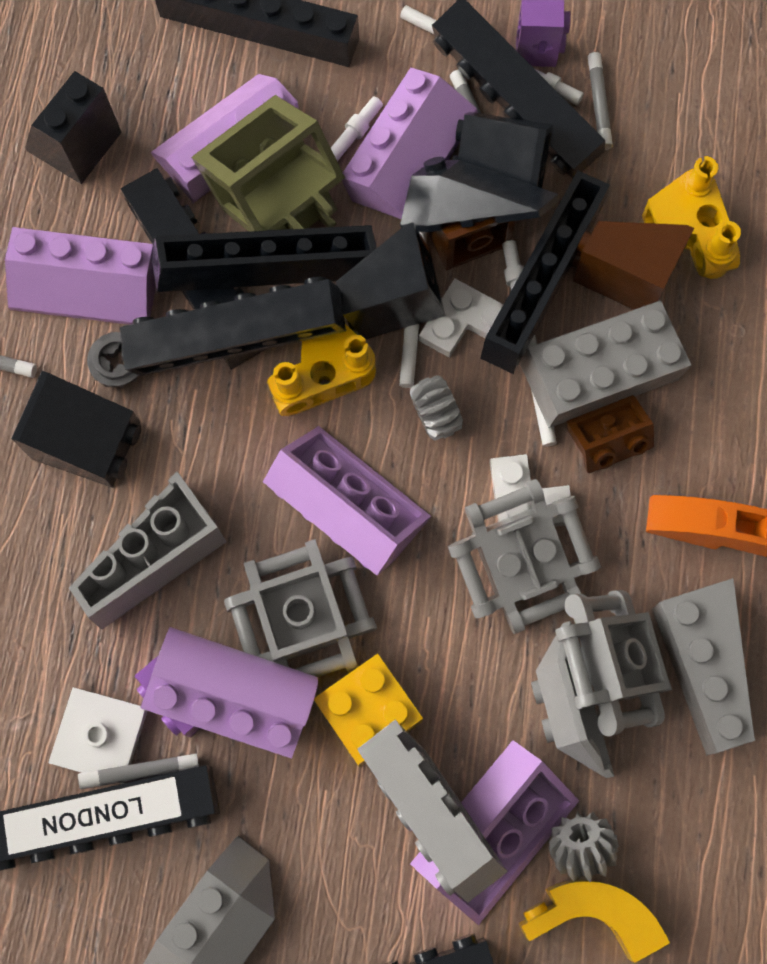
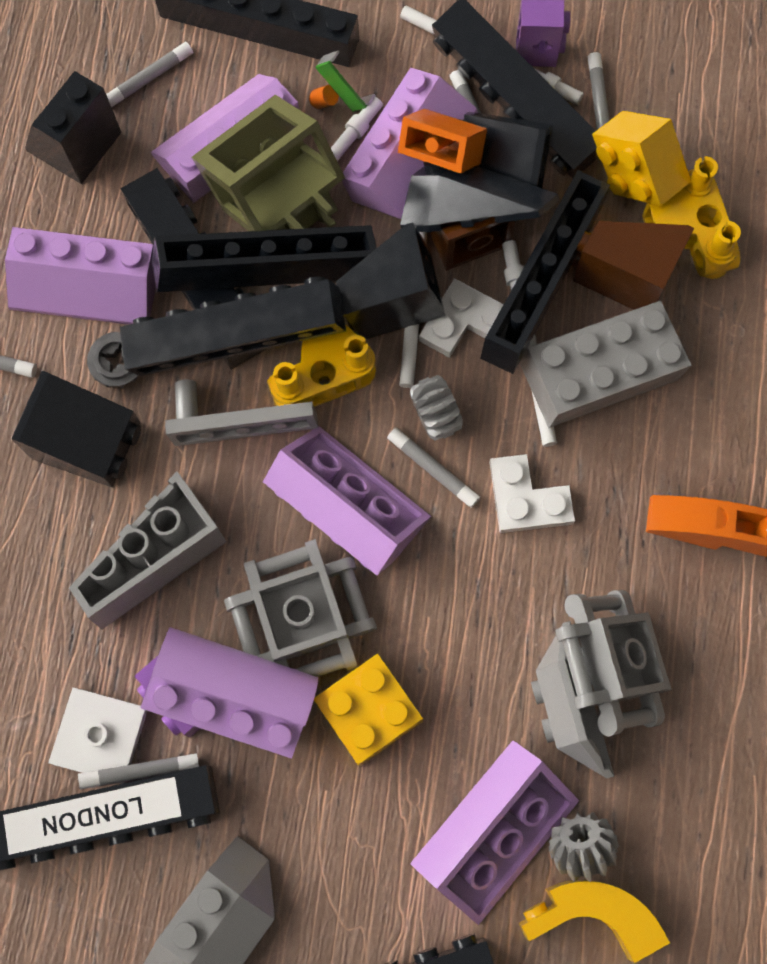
(149, 73): none -> light grey bar
(194, 429): none -> light grey piece
(337, 87): none -> piece
(432, 812): light grey wedge -> none
(433, 467): none -> light grey bar
(442, 140): none -> orange brick
(523, 555): light grey brick -> none
(612, 433): reddish brown bracket -> none
(642, 157): none -> yellow brick
(709, 662): light grey wedge -> none

